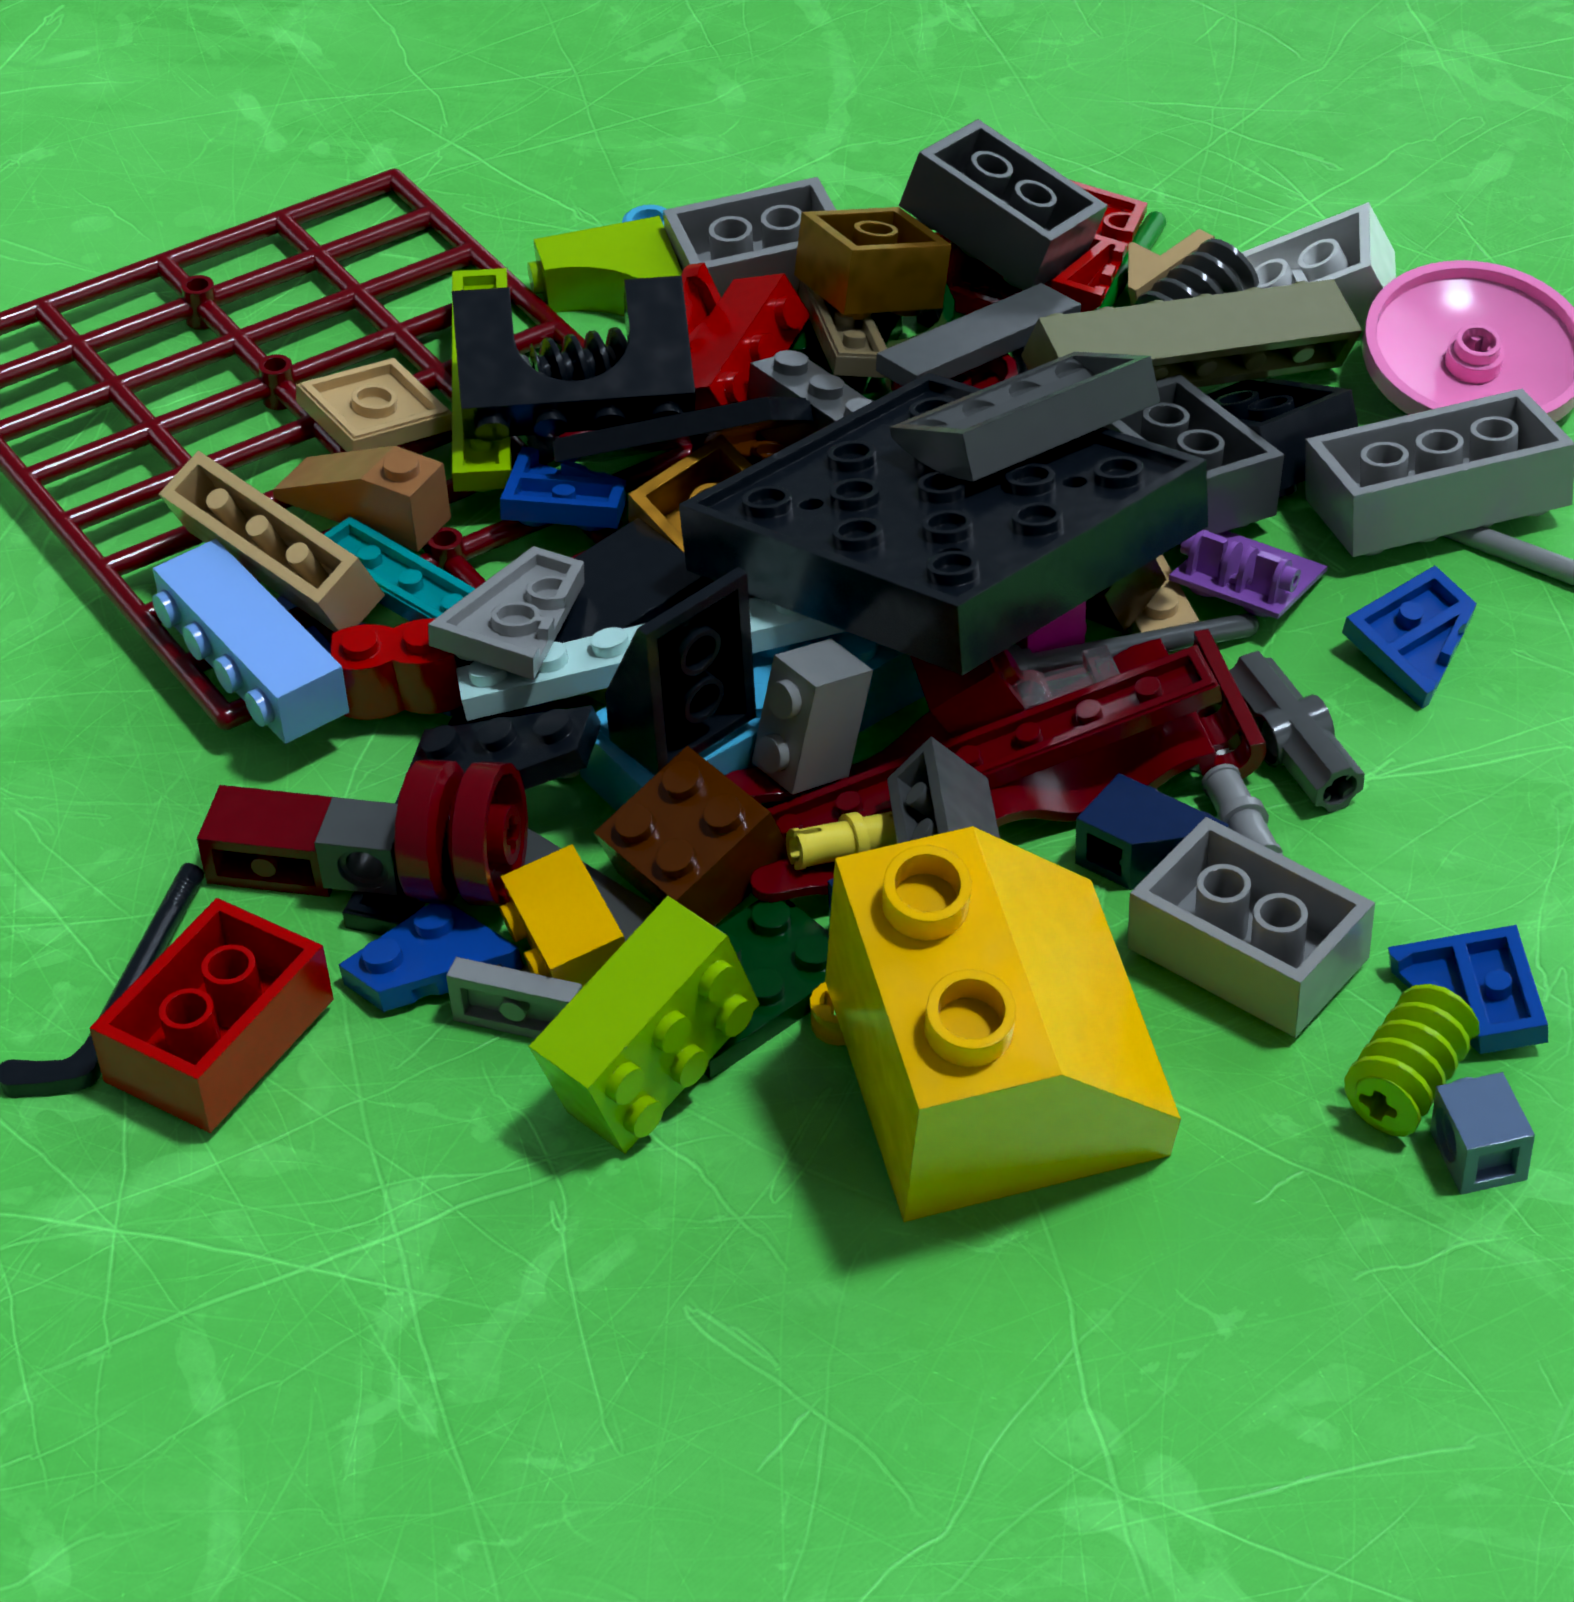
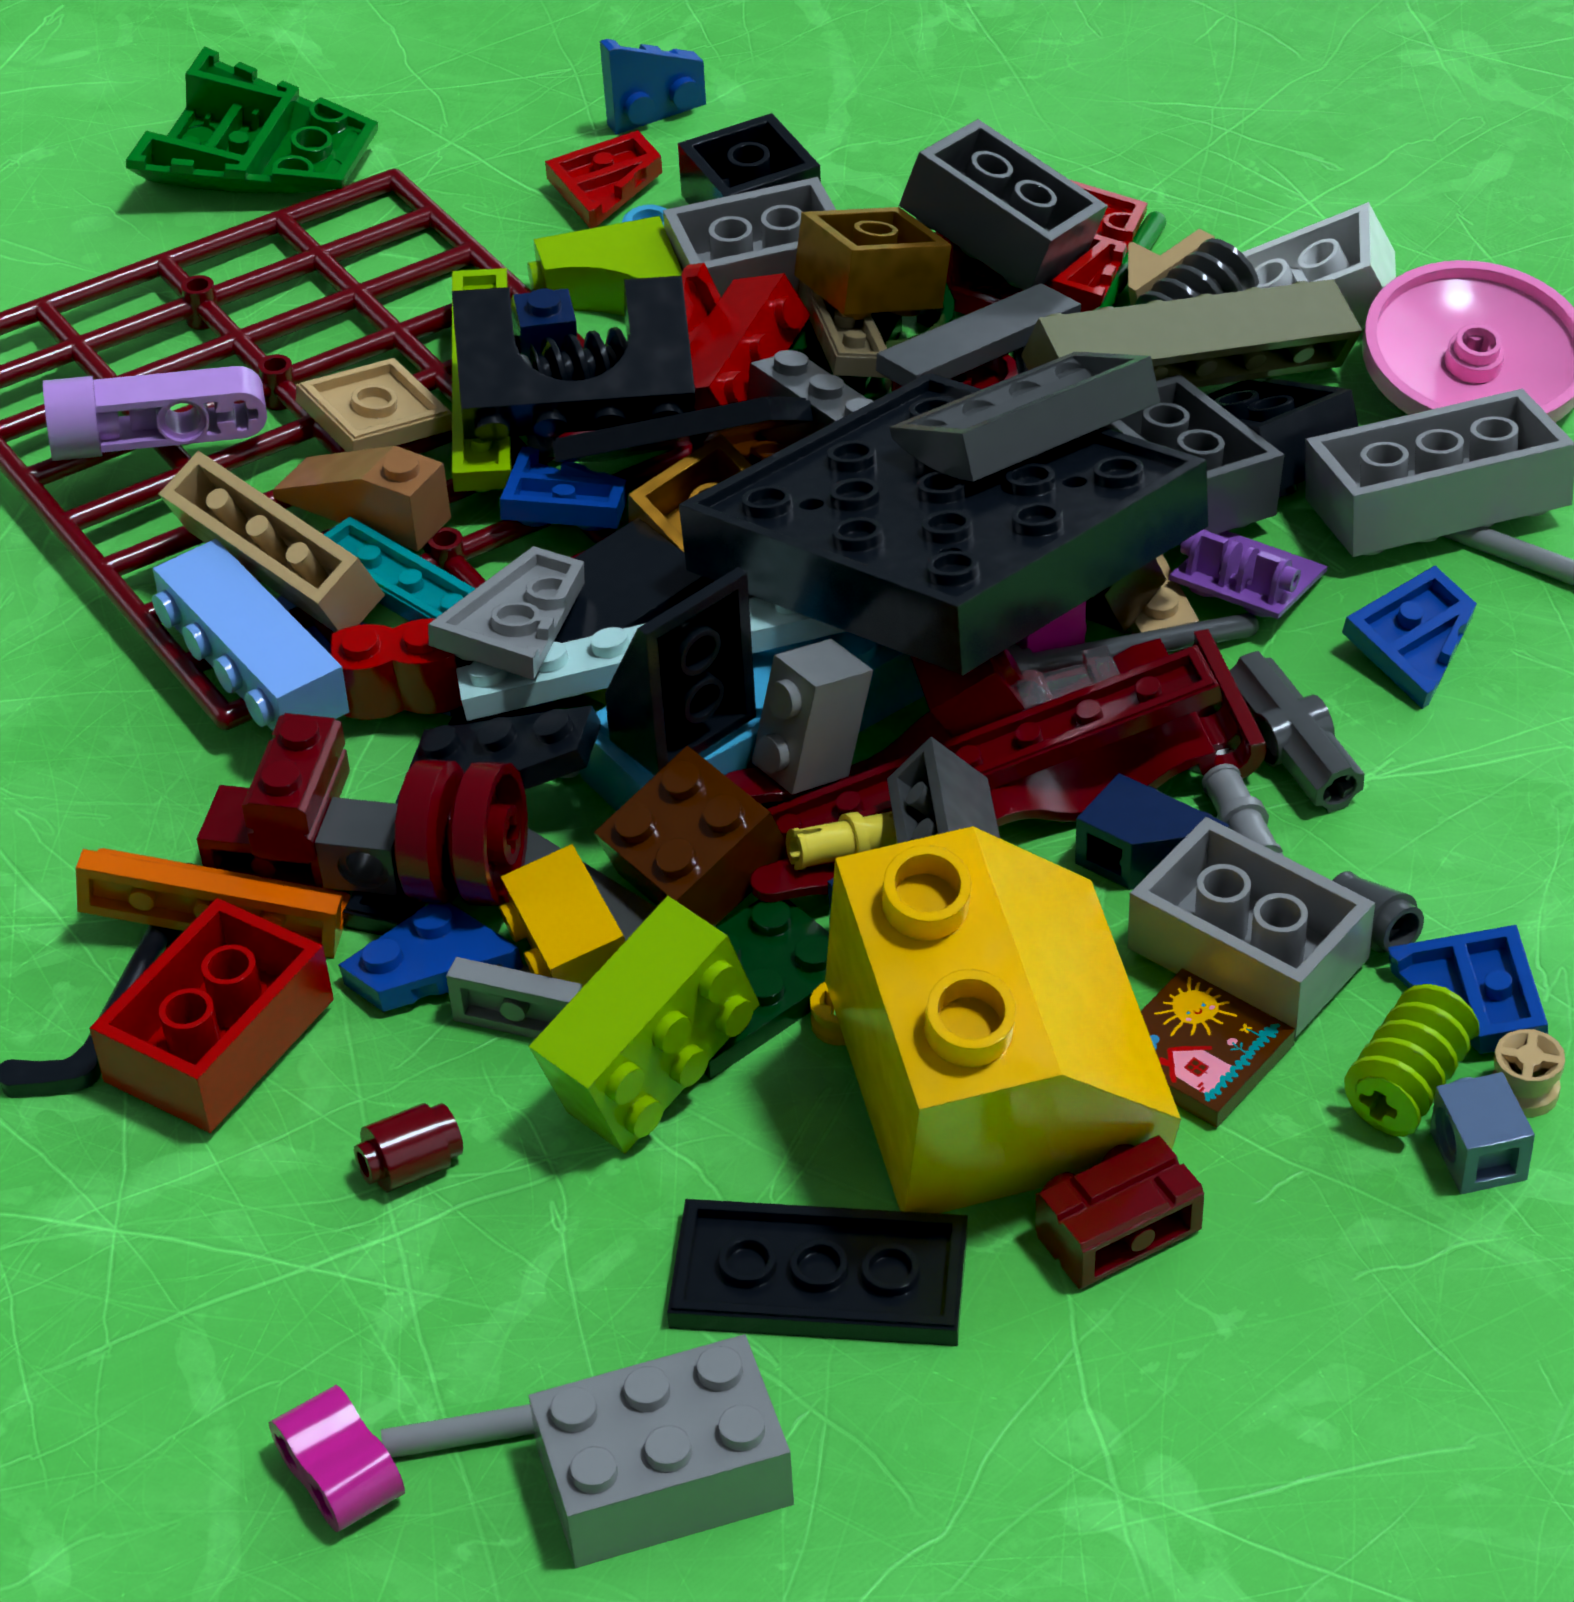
(86, 421): none -> lavender beam
(177, 892): none -> orange panel
(252, 136): none -> green wedge
(295, 787): none -> dark red brick
(336, 1458): none -> dark pink axle
(408, 1146): none -> dark red brick
(458, 1431): none -> light grey bar
(541, 316): none -> dark blue slope
(604, 175): none -> red wing
(649, 84): none -> blue wing
(661, 1450): none -> light grey brick
(742, 160): none -> black brick
(819, 1272): none -> black tile
(1118, 1210): none -> dark red brick
(1212, 1045): none -> reddish brown tile
(1395, 913): none -> dark grey cone
(1532, 1068): none -> tan wheel

